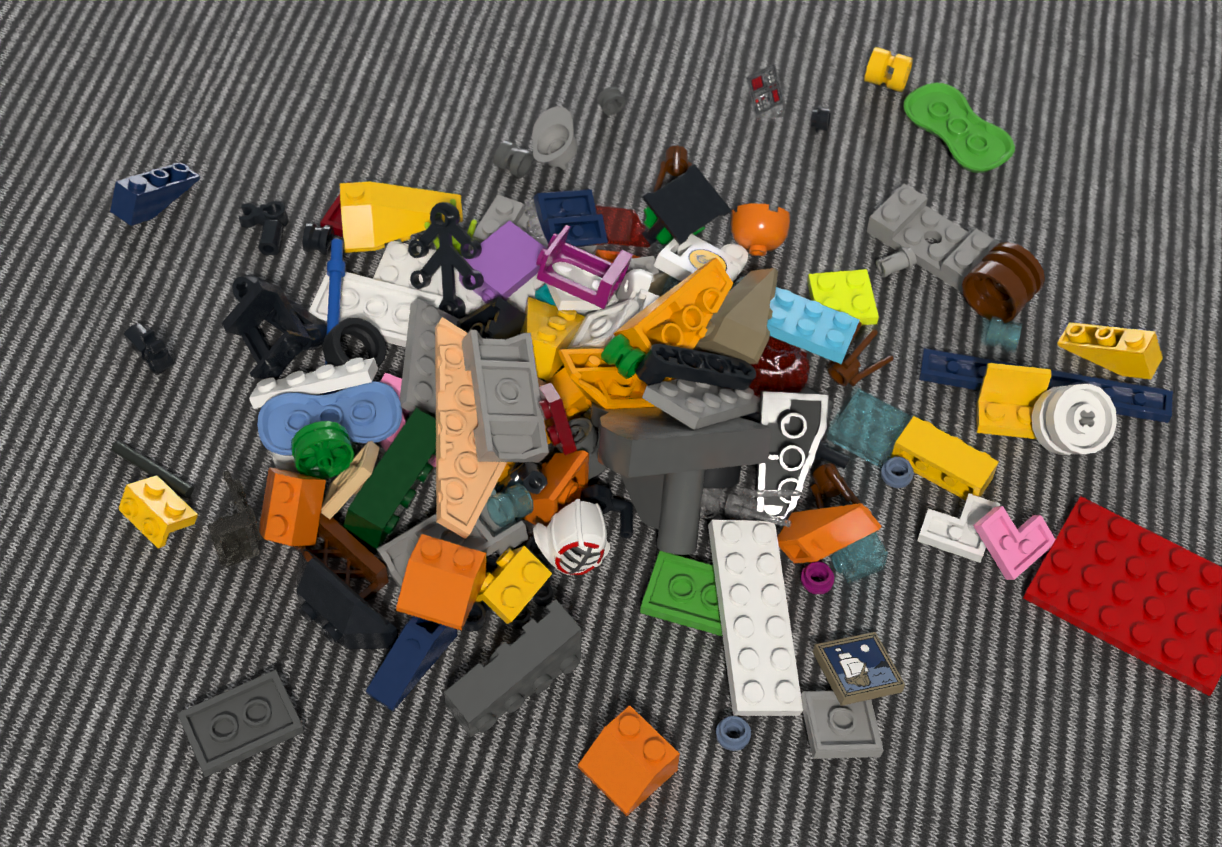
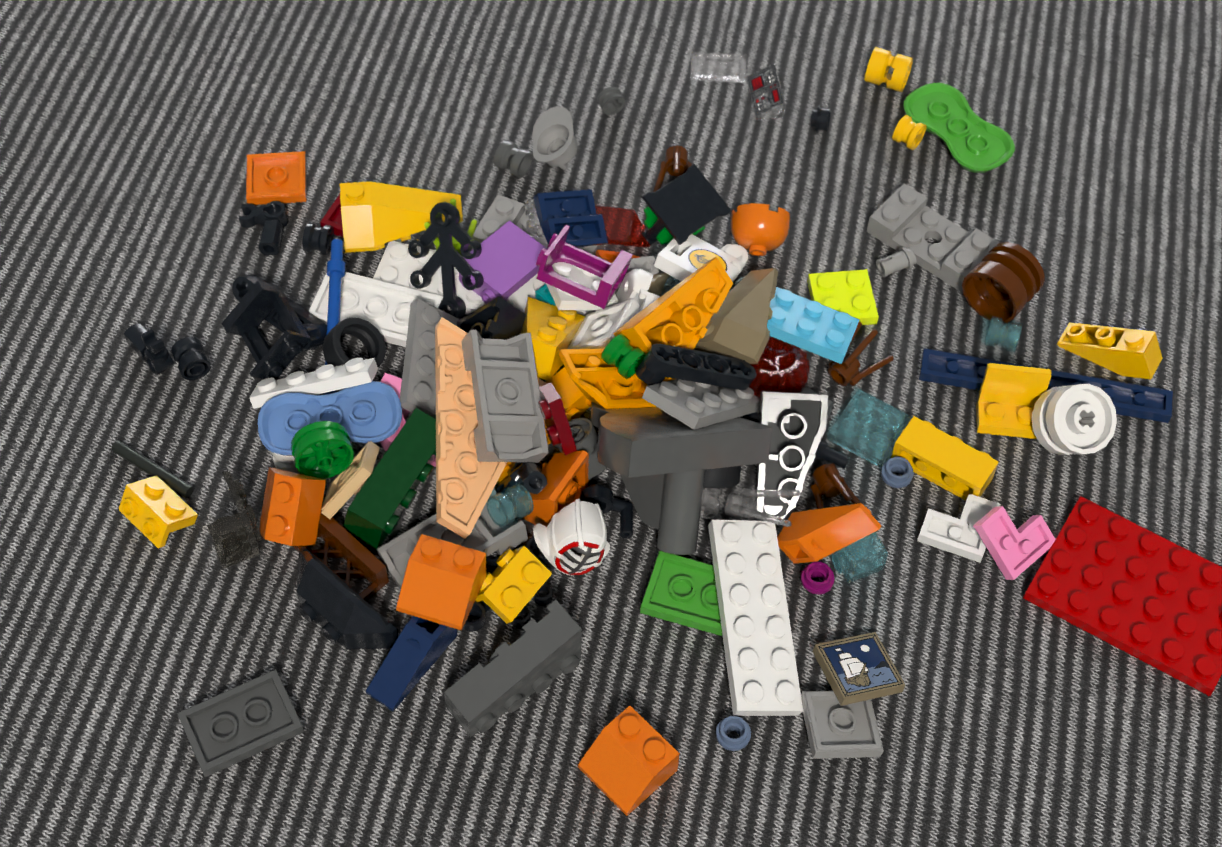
(149, 193): dark blue slope -> none
(191, 360): none -> black wheel
(276, 177): none -> orange plate
(718, 67): none -> clear slope
(909, 132): none -> yellow wheel

